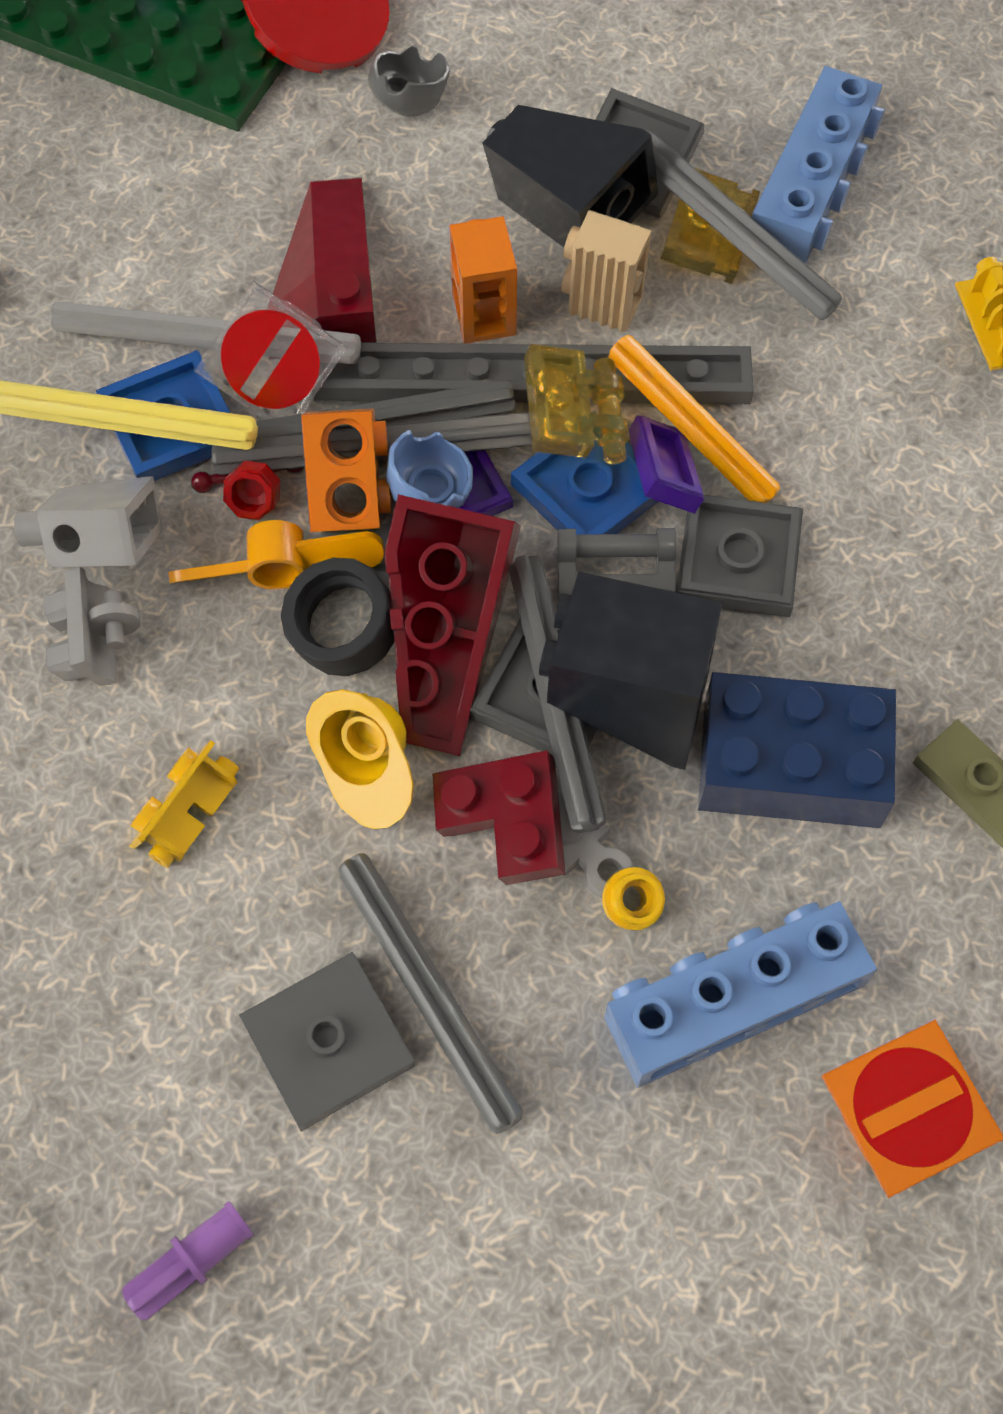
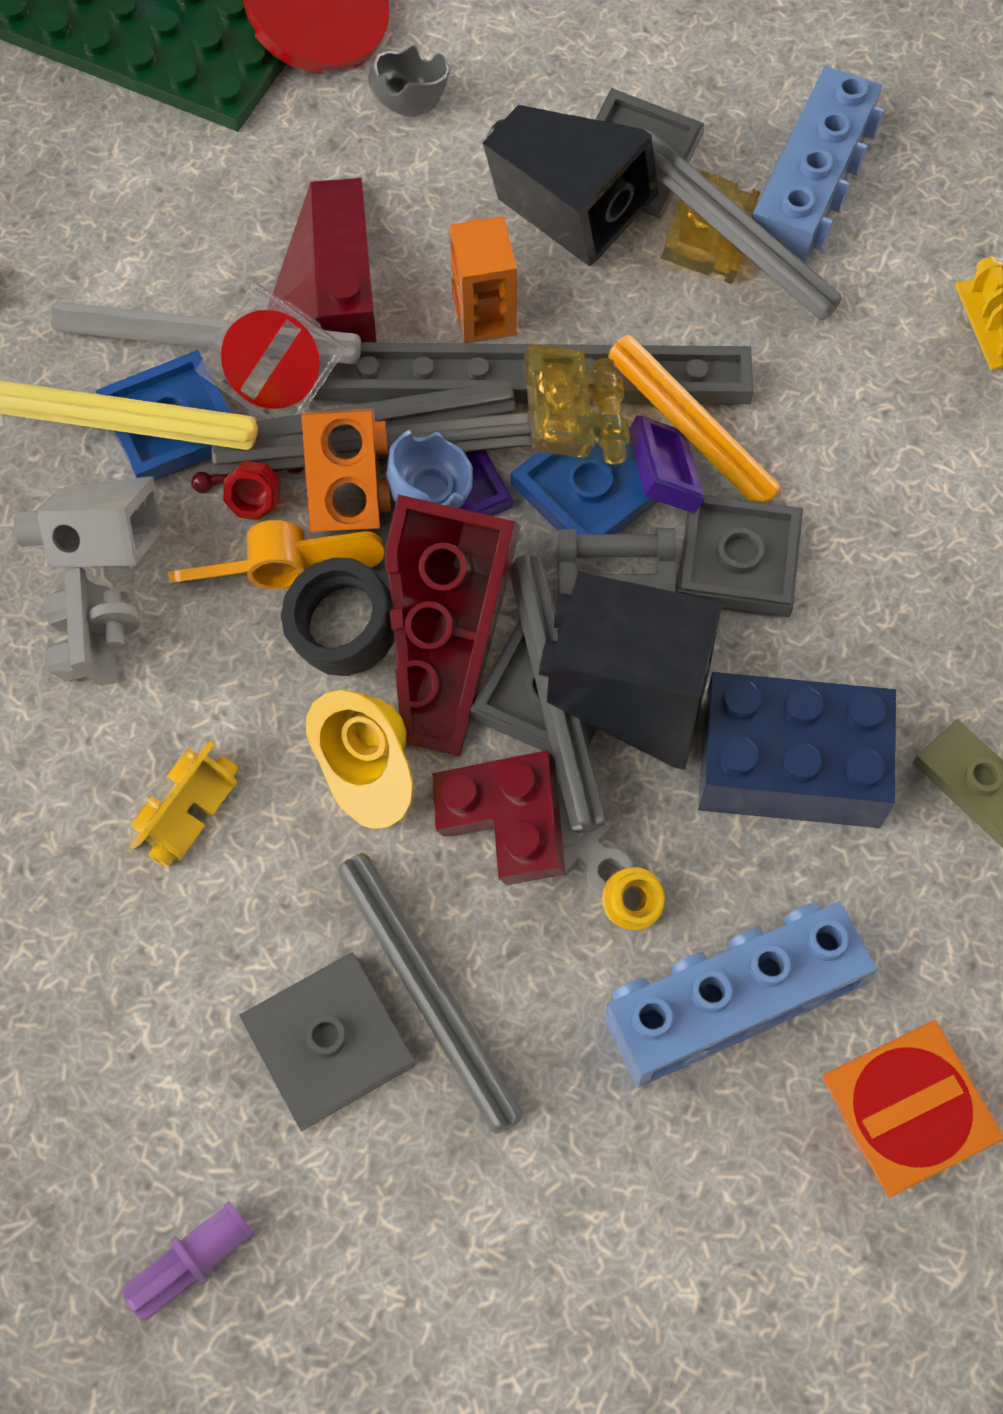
(606, 269): tan brick -> none

